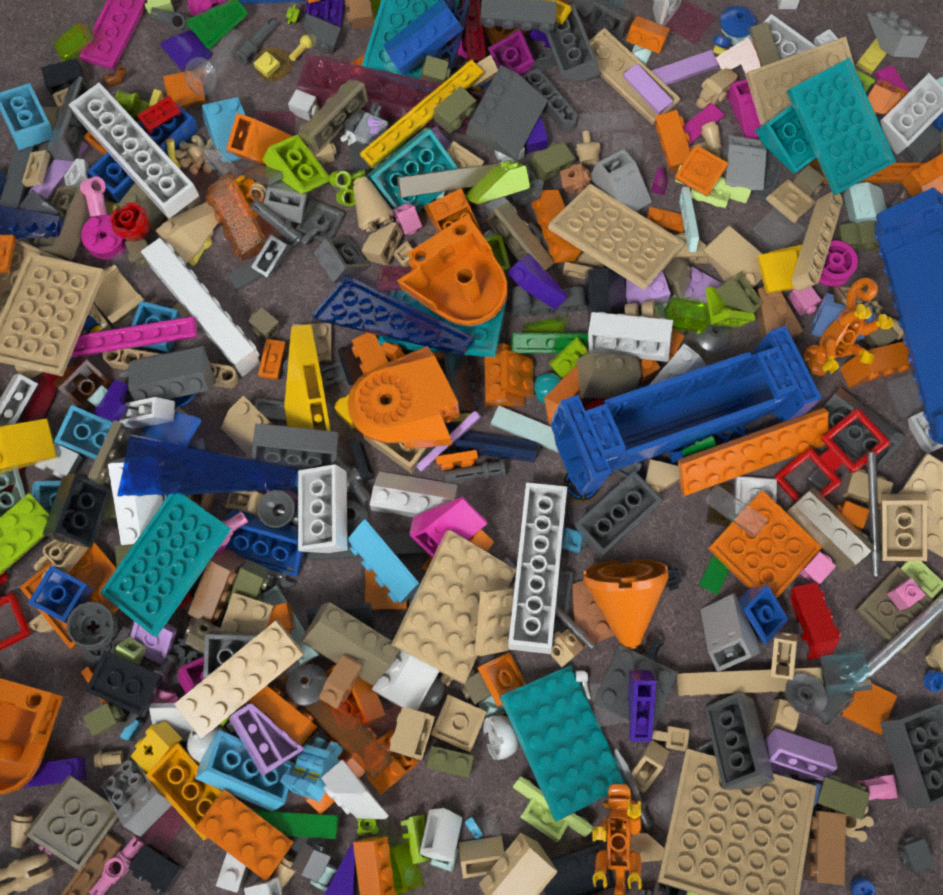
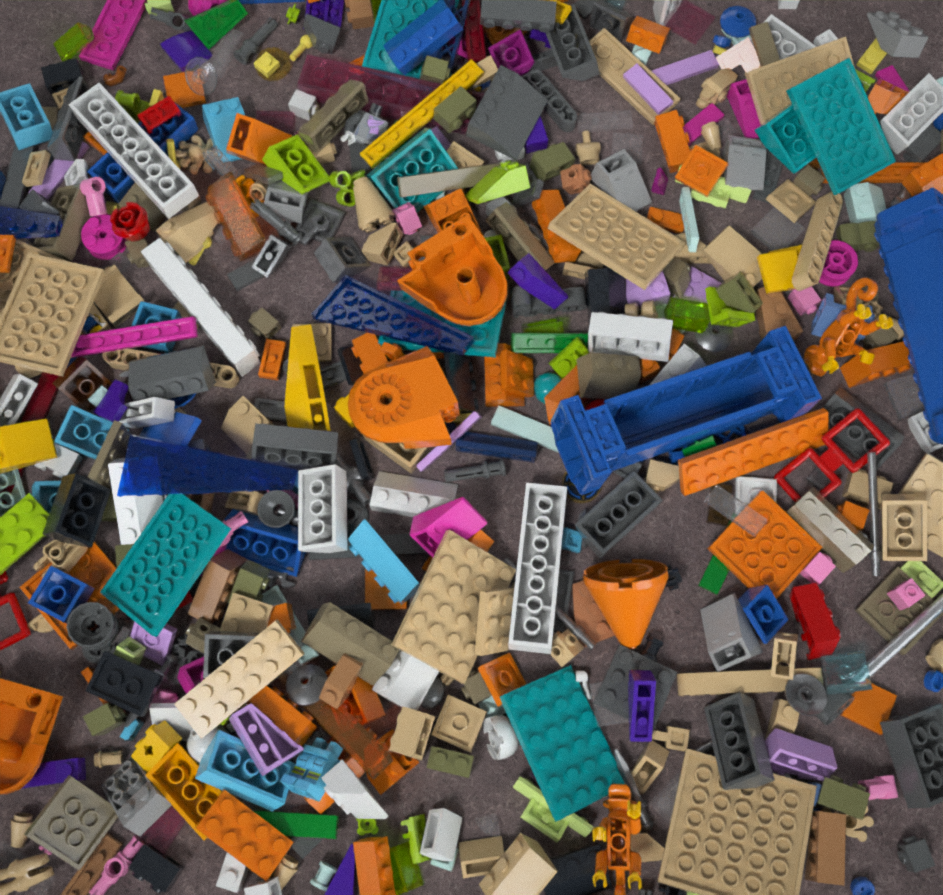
(311, 861): brick -> none
(448, 461): orange plate -> none
(473, 827): medium azure tile -> none

